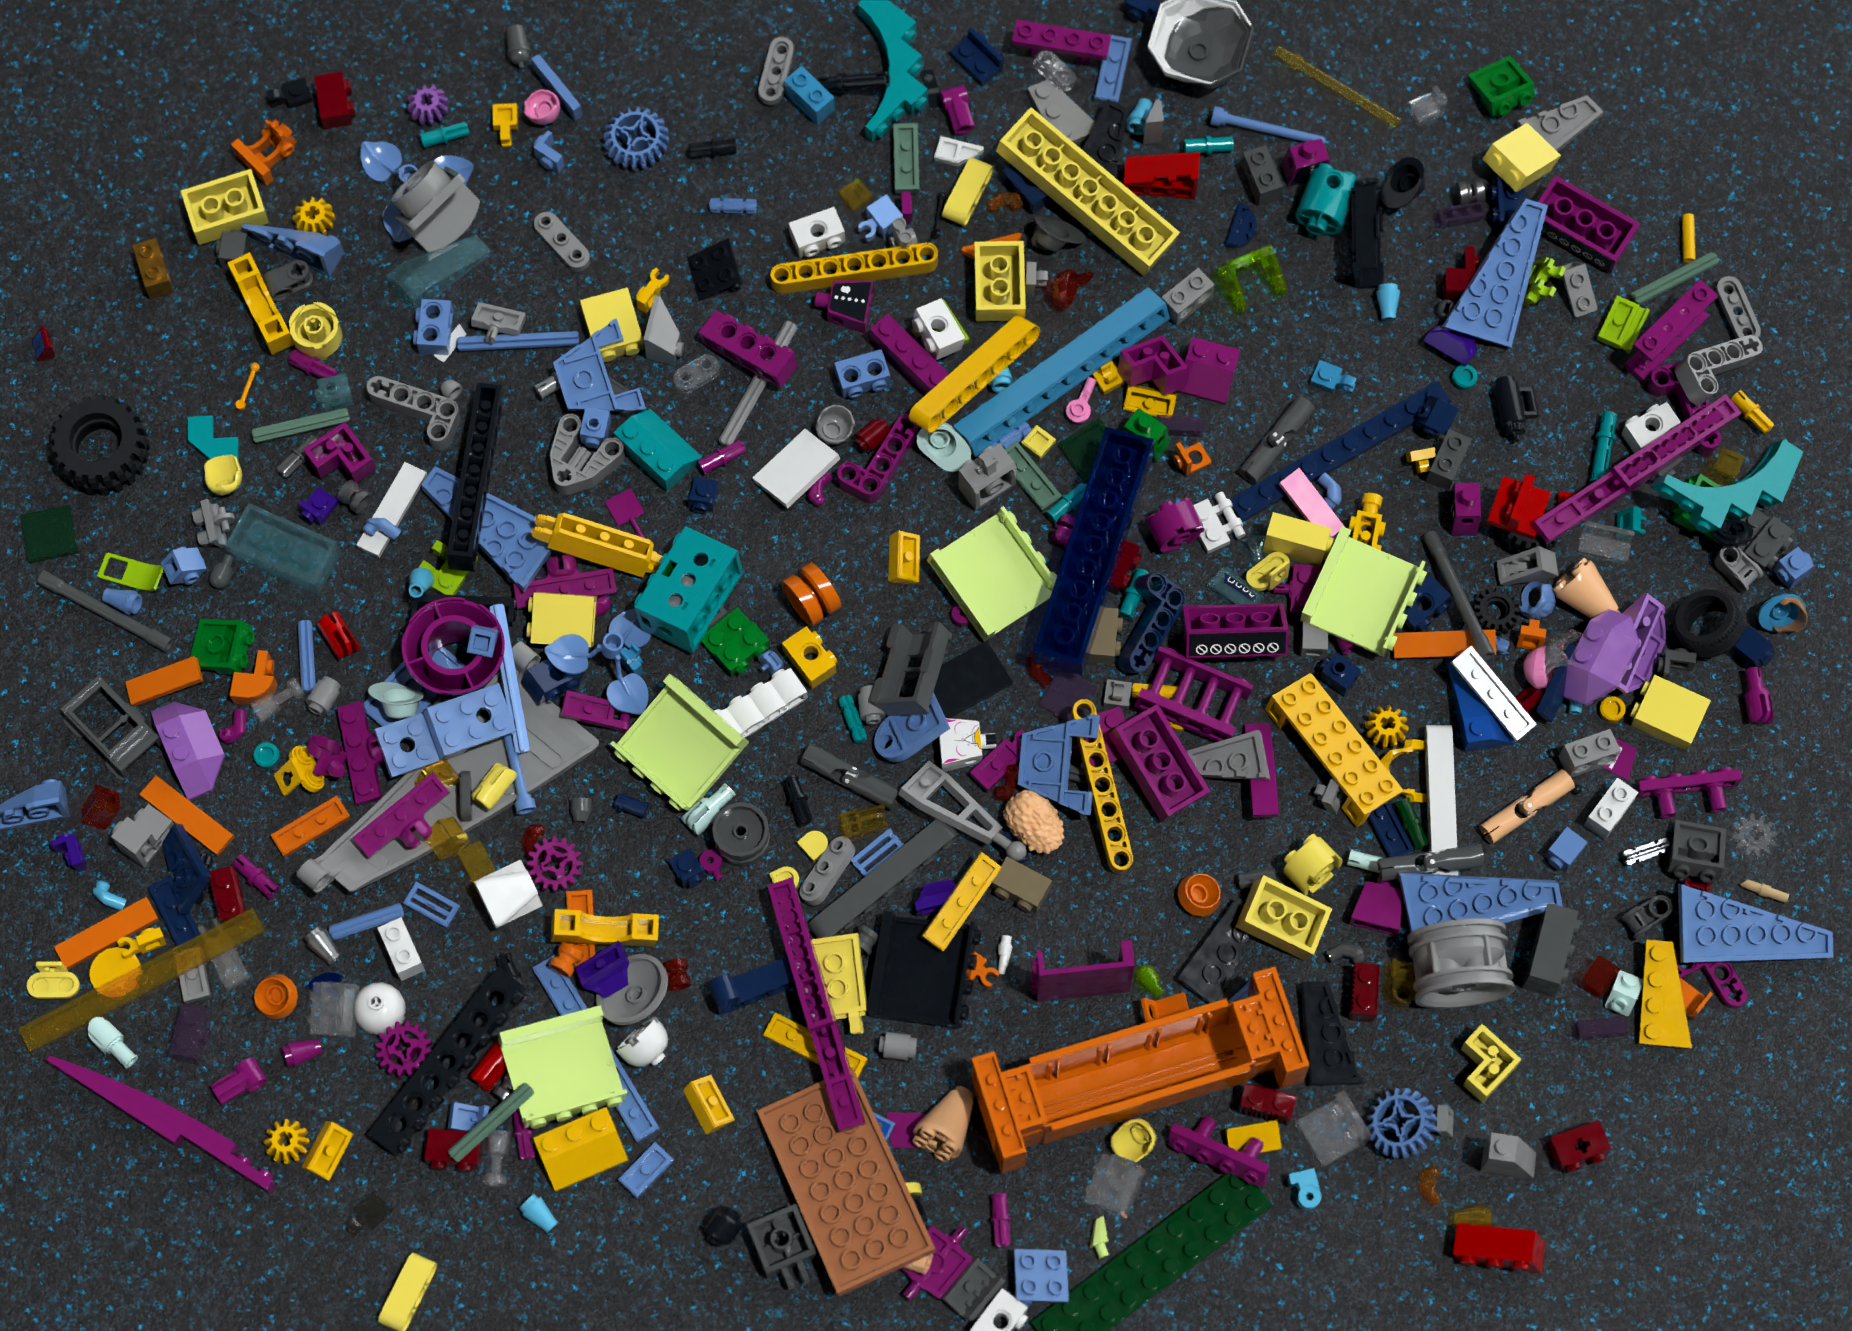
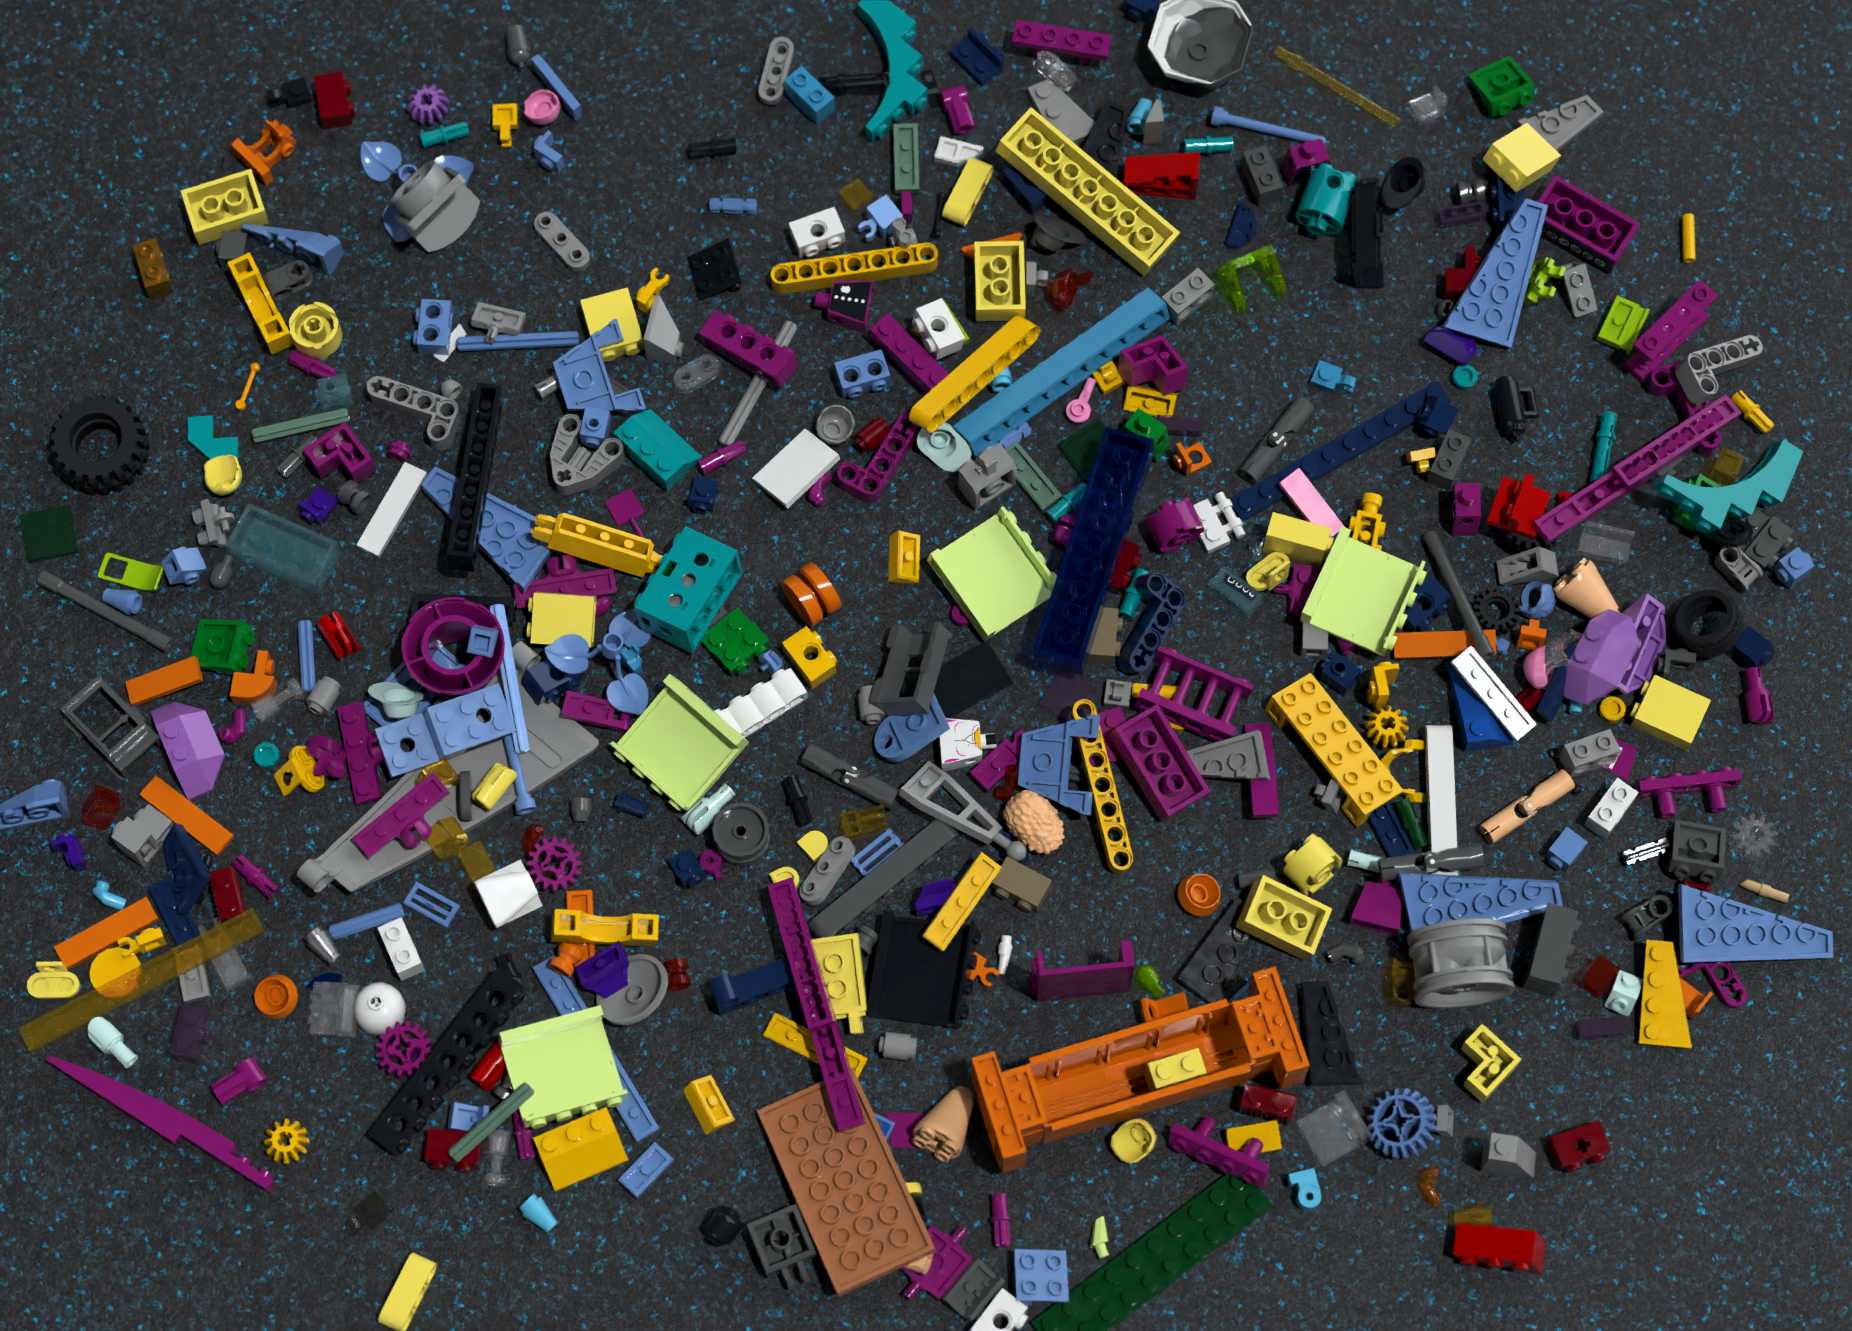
(43, 345): dark red slope -> none
(301, 1051): magenta cone -> none
(310, 826): orange tile -> none
(320, 210): yellow gear -> none
(327, 1150): yellow slope -> none
(381, 524): medium blue arm -> none
(399, 450): none -> magenta plate
(420, 581): medium azure cone -> none
(436, 270): clear light blue wedge -> none
(445, 580): lime plate -> none
(629, 128): medium blue gear -> none
(645, 1044): white cylinder -> none
(852, 718): teal axle -> none
(1004, 198): clear orange arm -> none
(1037, 672): clear red arm -> none
(1038, 442): light yellow tile -> none
(1113, 70): medium blue tile -> none
(1114, 1184): clear brick -> none
(1174, 1070): none -> light yellow brick
(1210, 370): magenta slope -> none
(1235, 630): magenta brick -> none
(1333, 490): medium blue arm -> none
(1364, 992): dark red brick -> none
(1381, 676): none -> yellow bracket
(1388, 300): medium azure cone -> none
(1631, 520): teal tile -> none
(1660, 417): white brick -> none
(1674, 278): sand green axle -> none
(1737, 301): light grey plate -> none
(1783, 613): dark azure piece -> none

